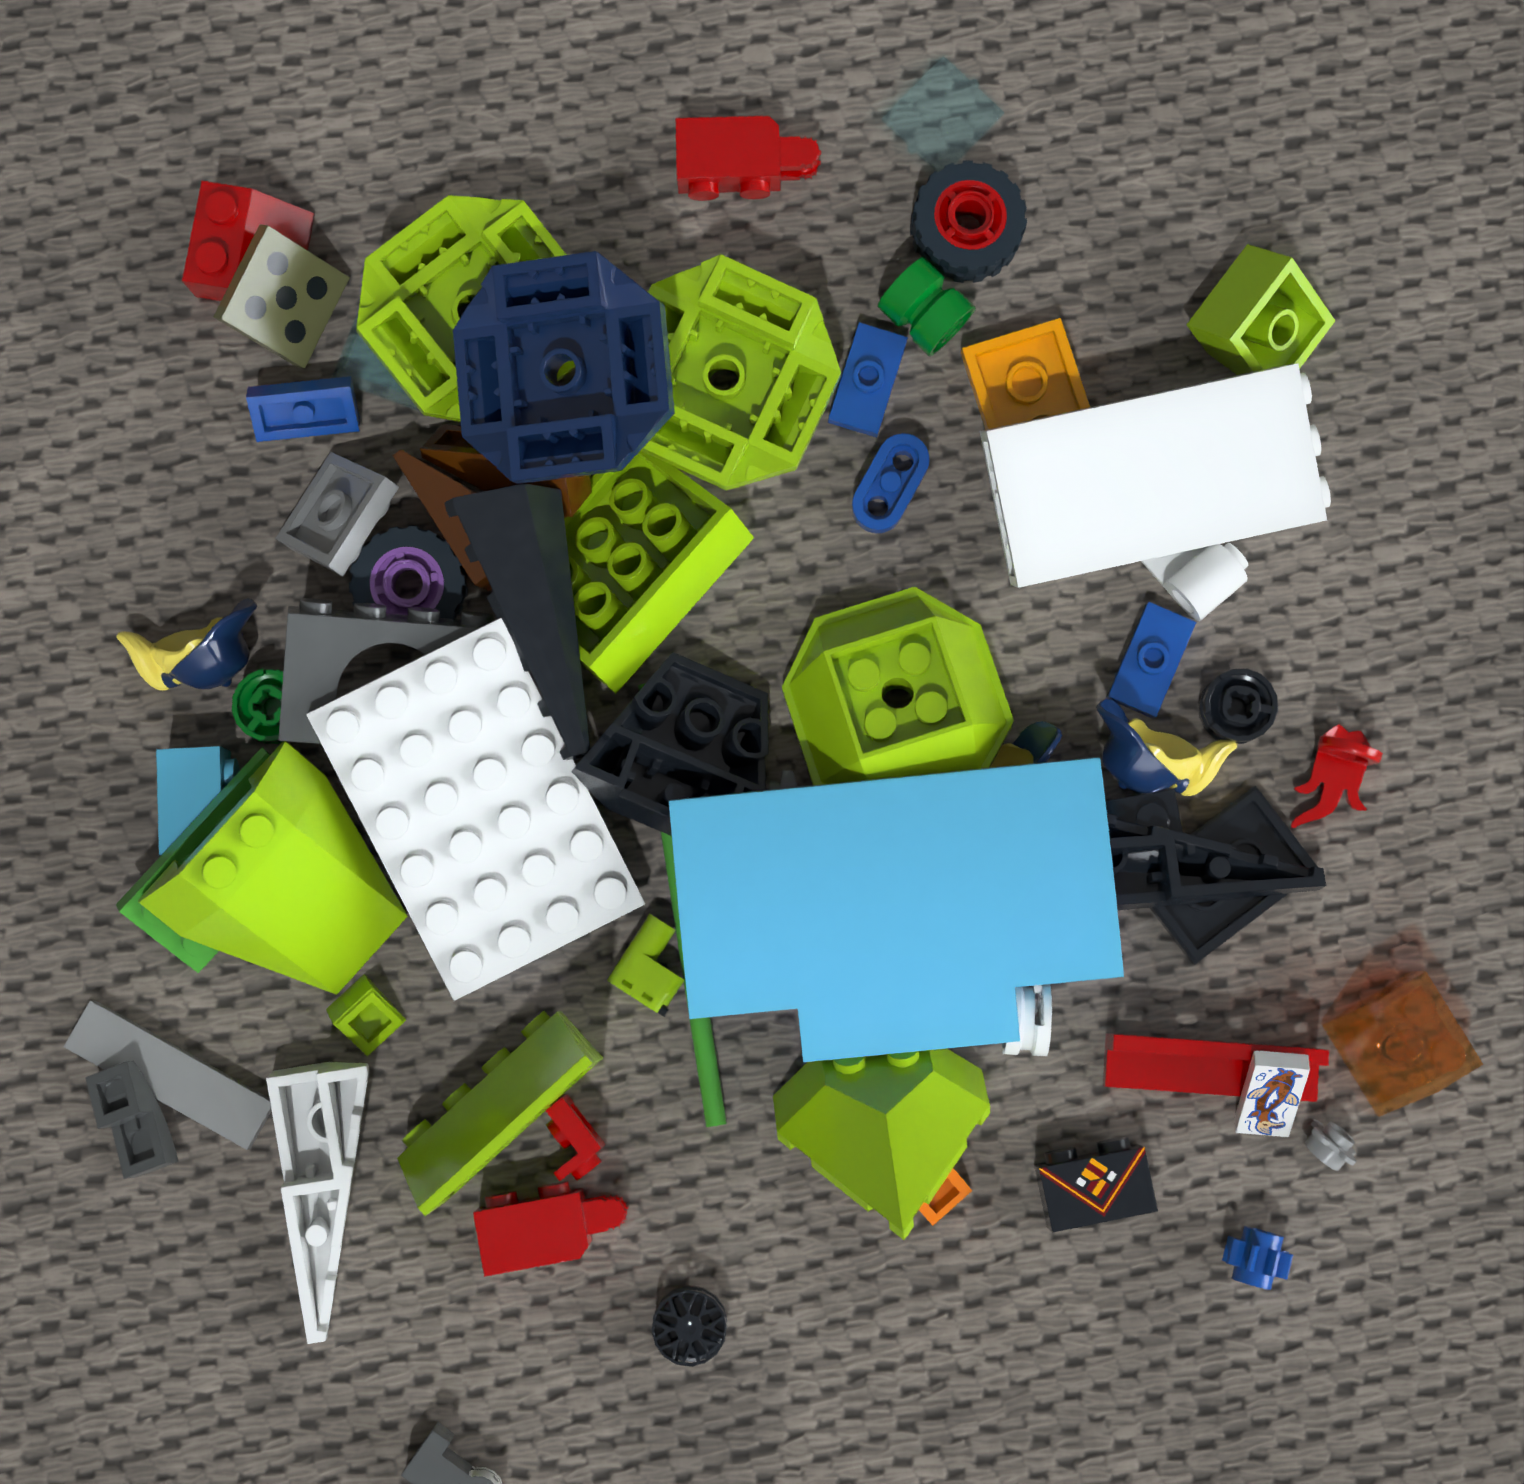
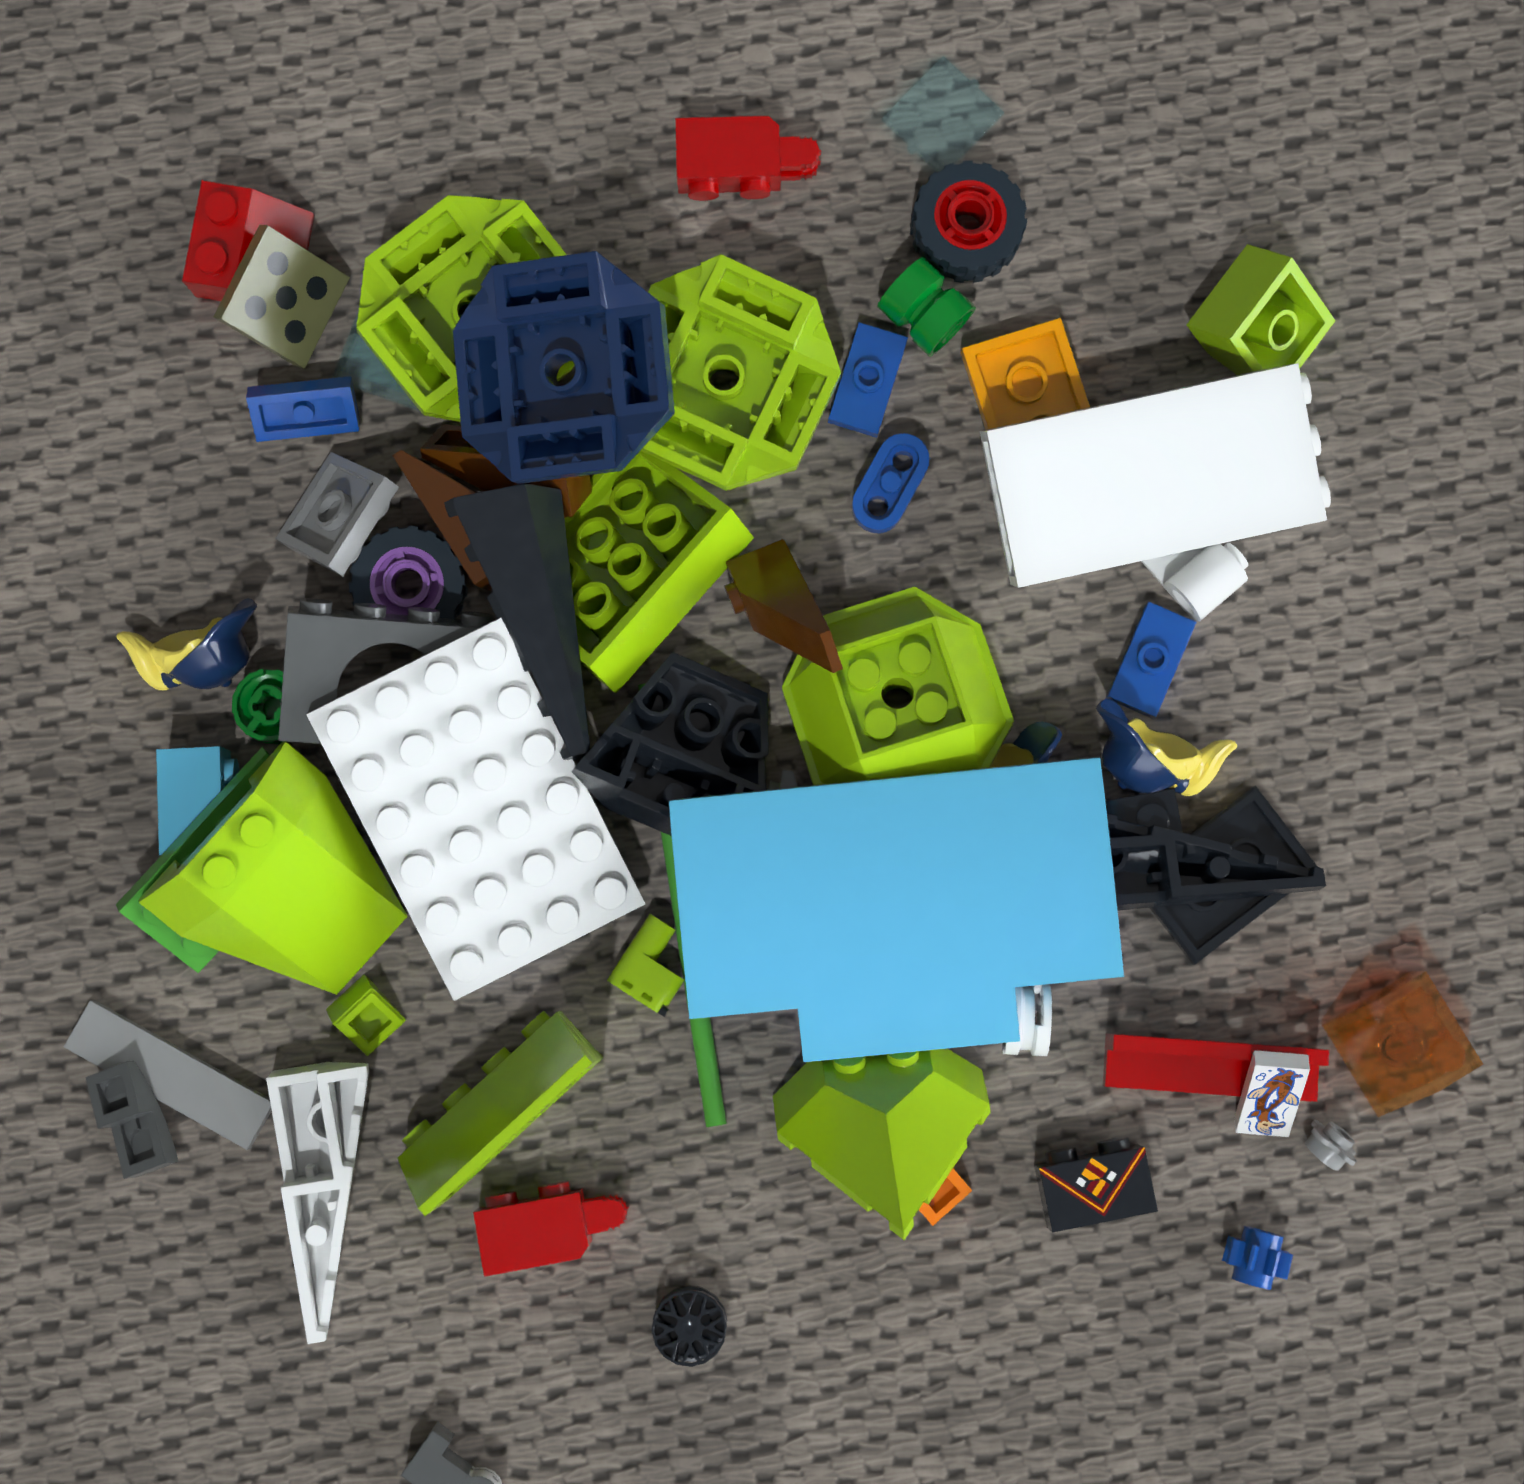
(573, 1129): red bracket -> none
(780, 603): none -> reddish brown slope
(1238, 706): black wheel -> none
(1340, 767): red piece -> none

